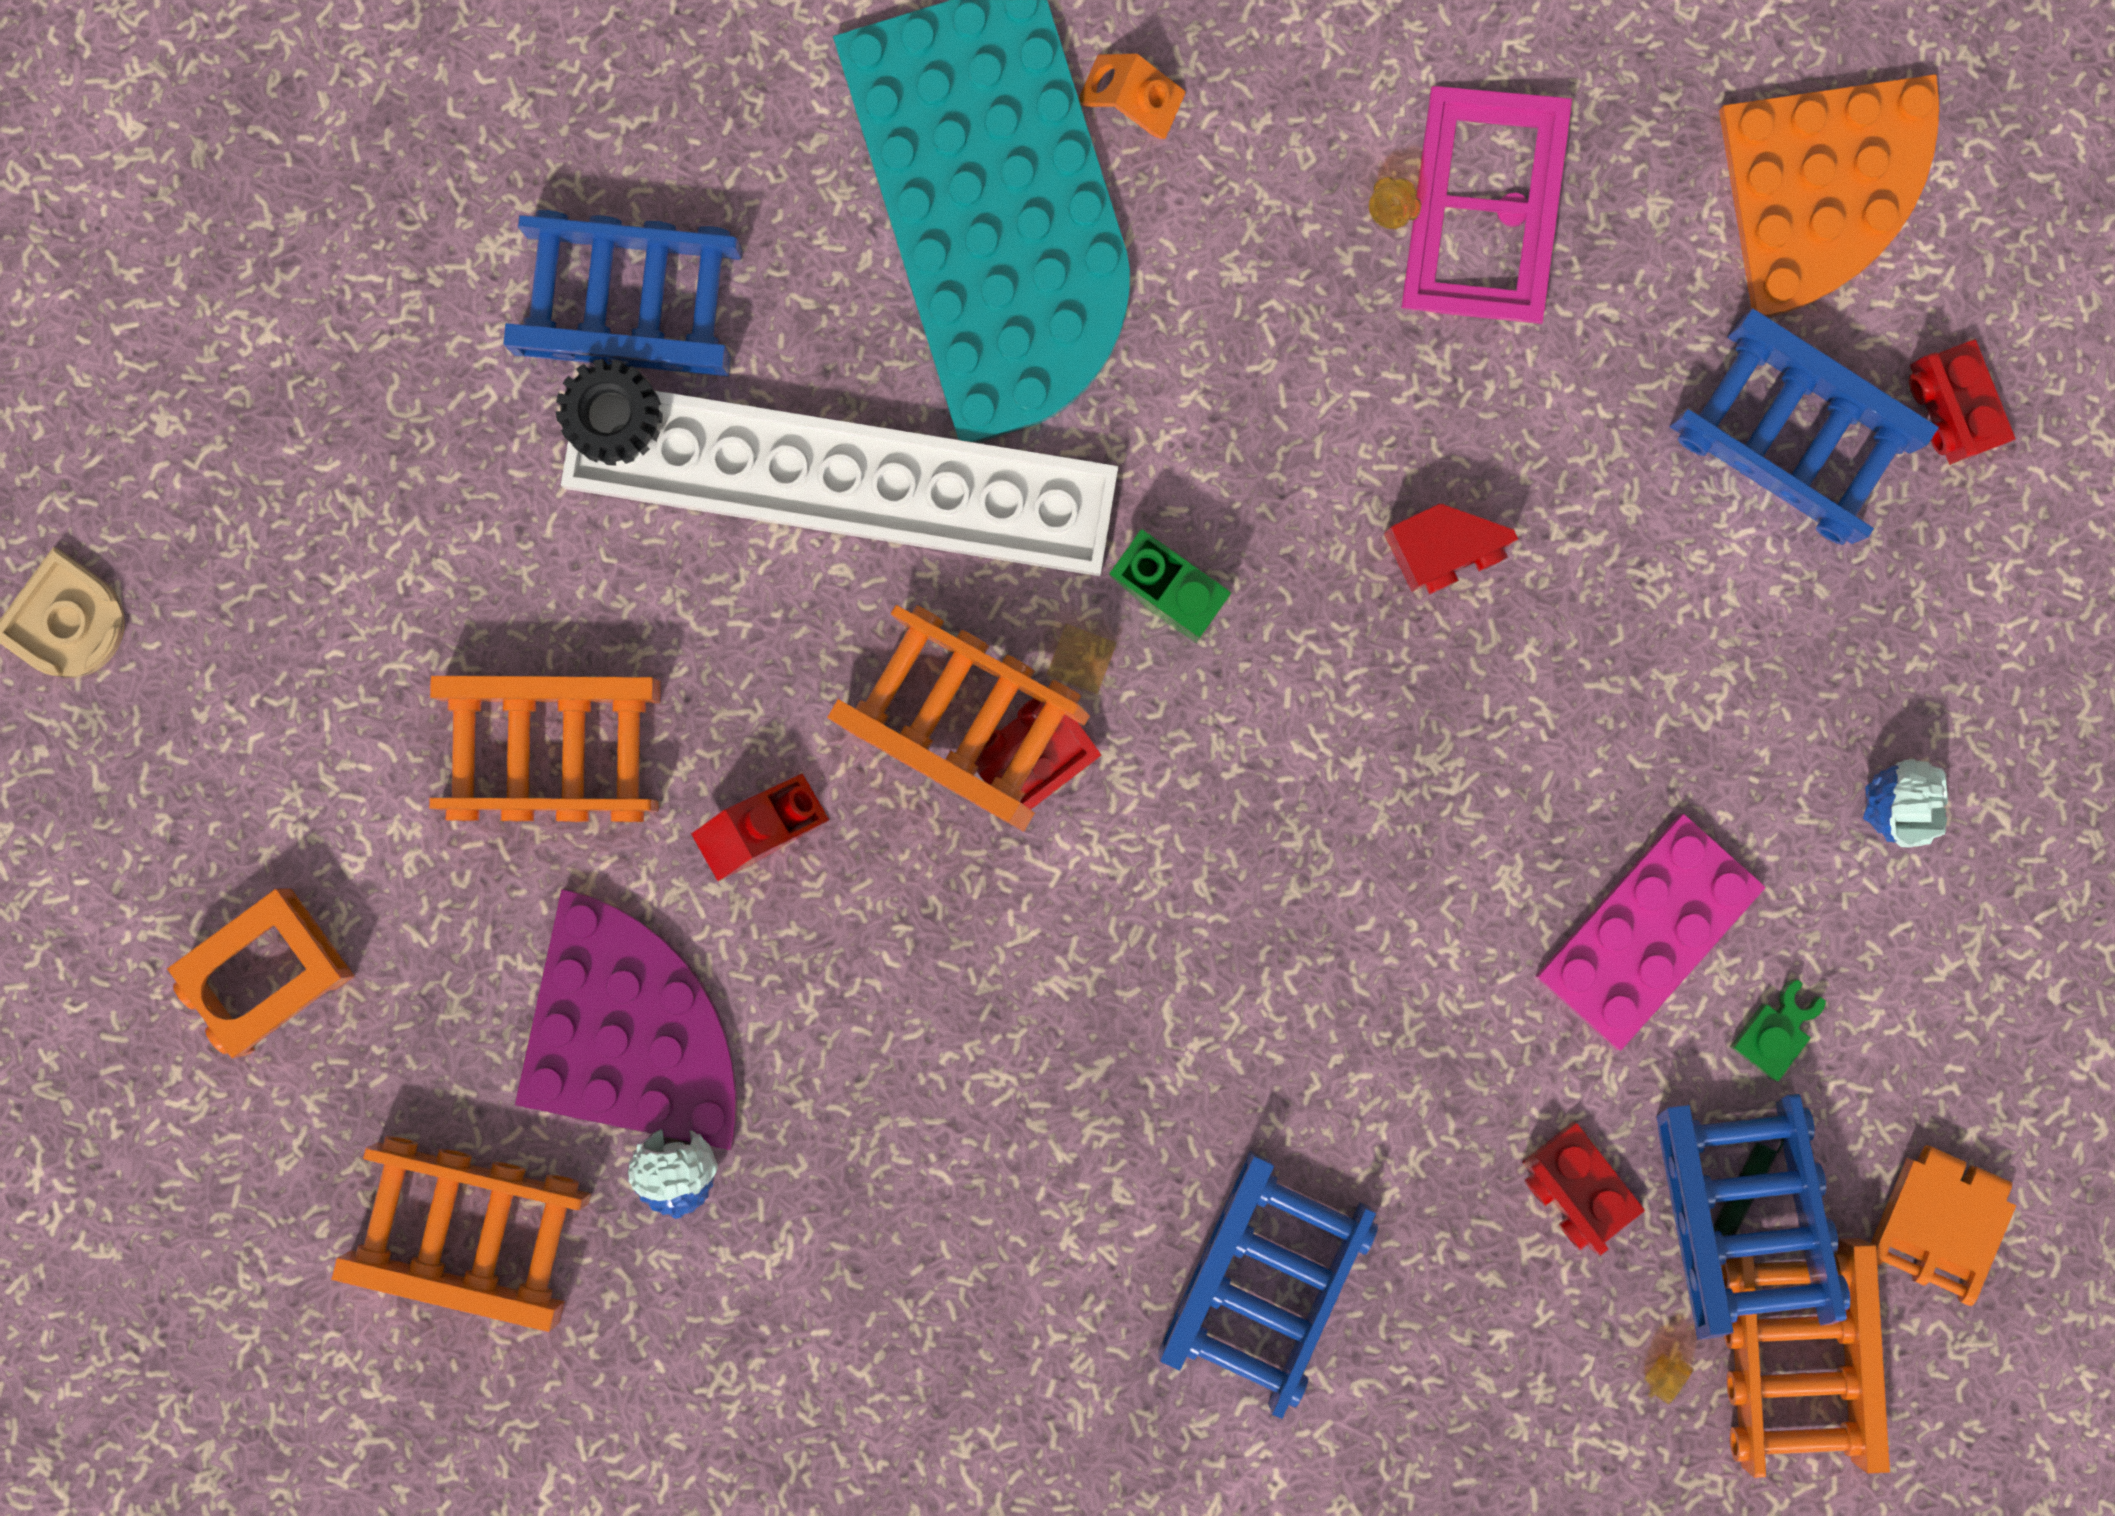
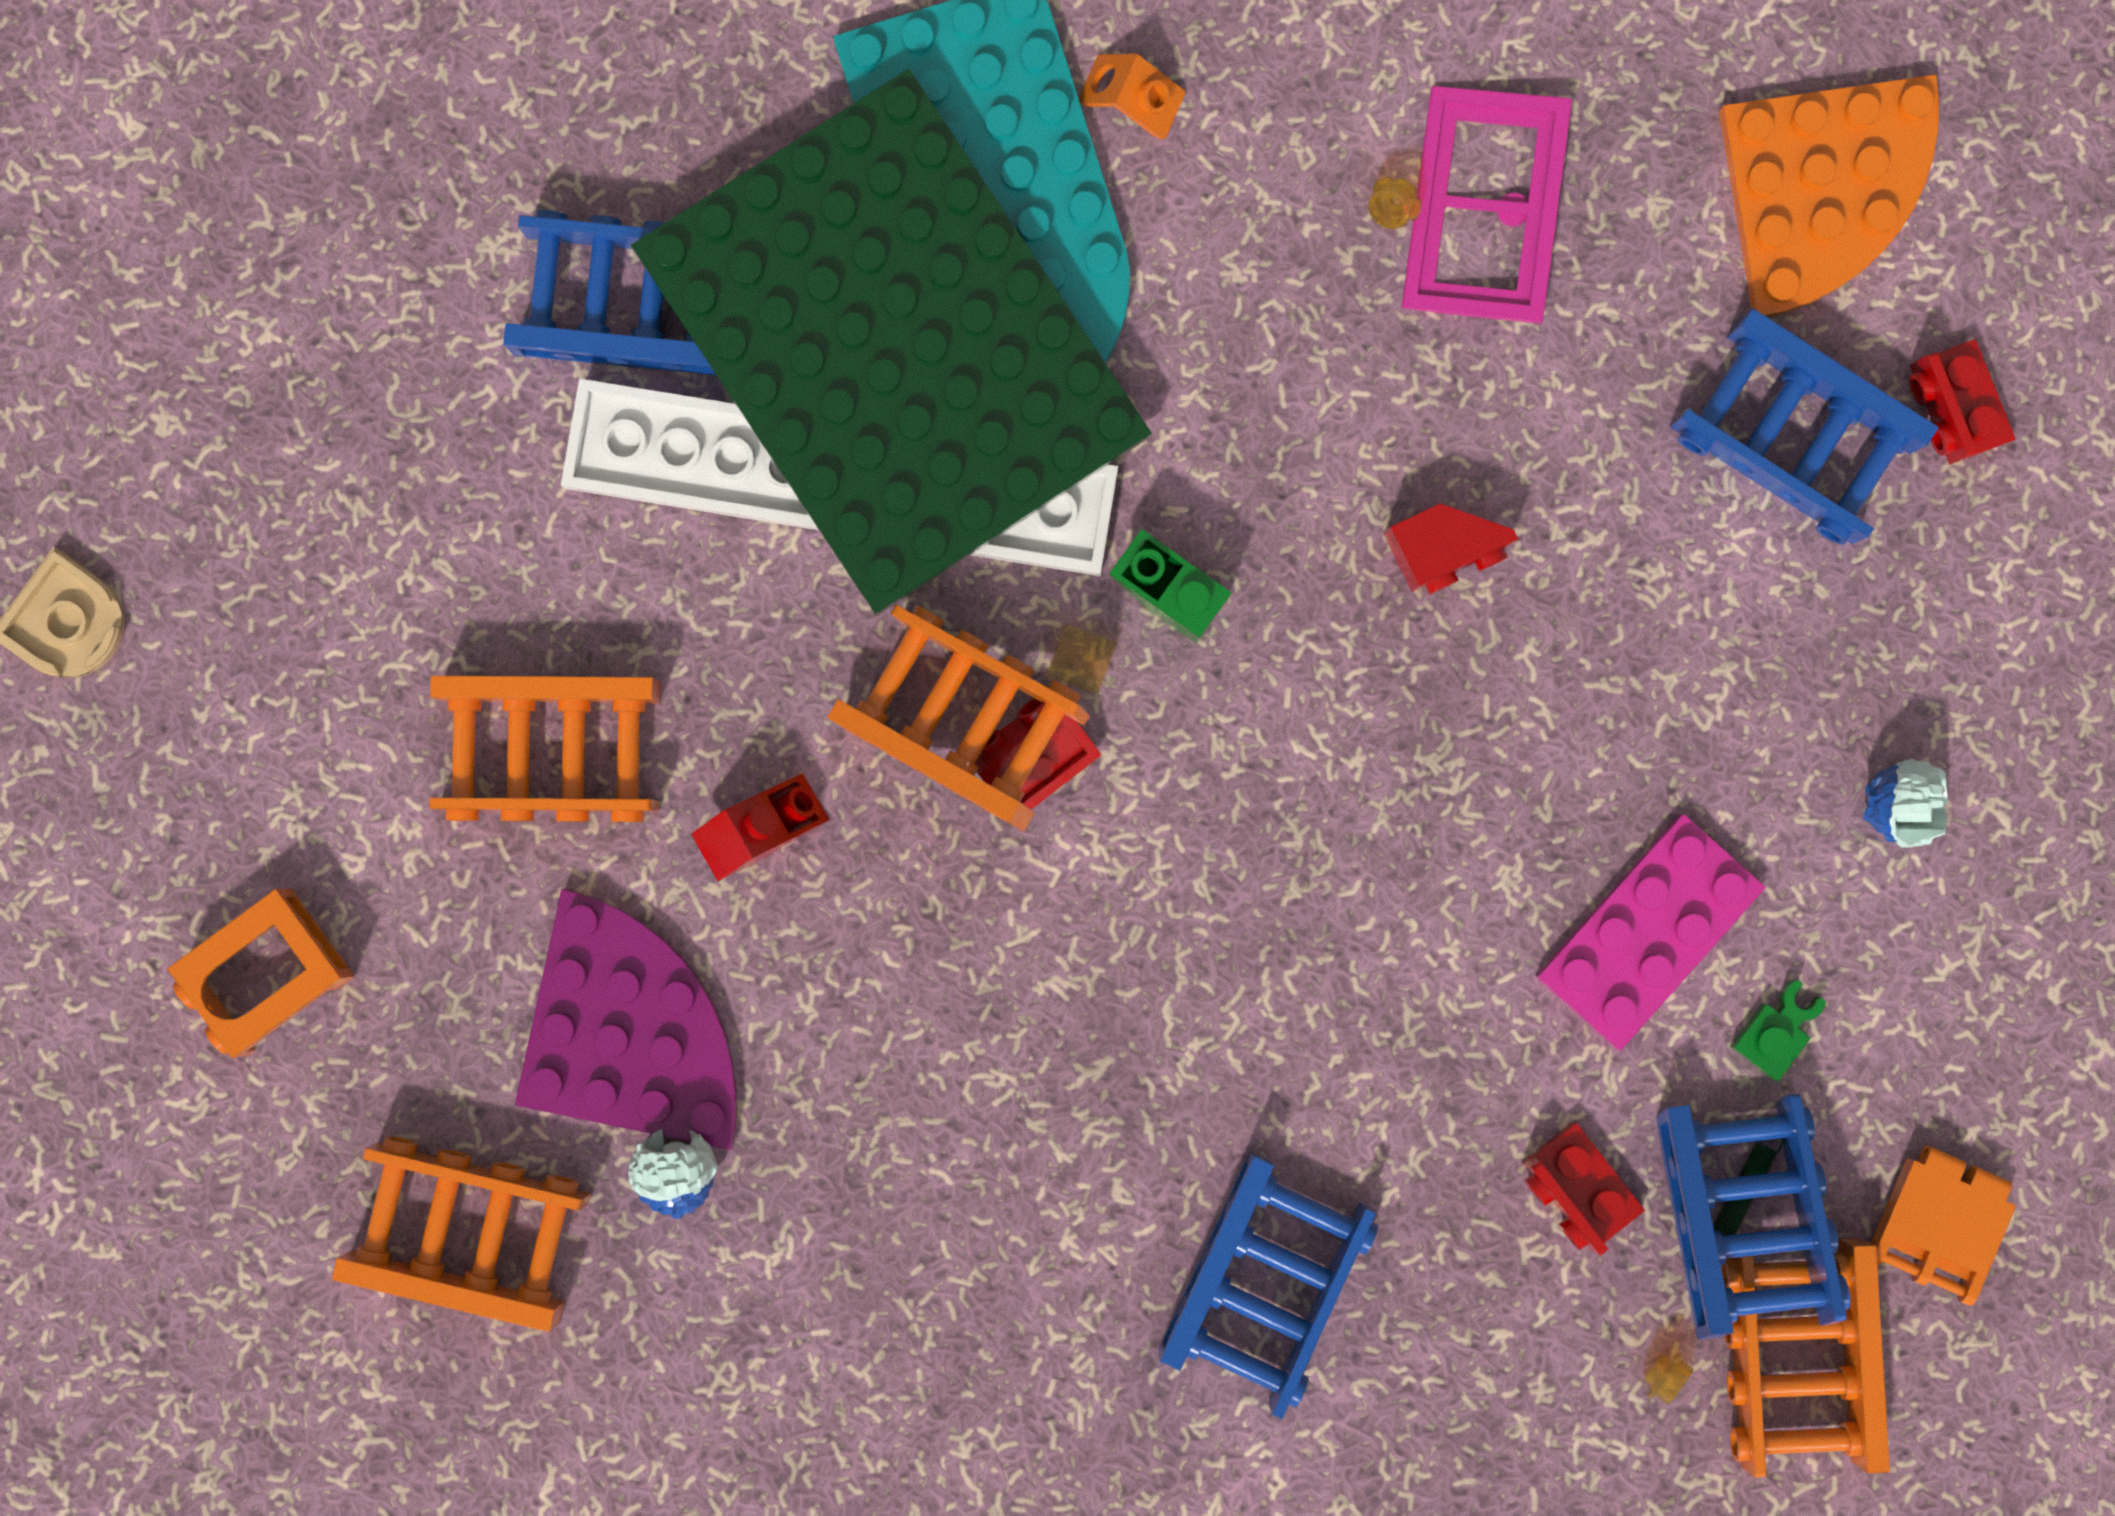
(609, 379): black tyre -> none
(891, 341): none -> dark green plate

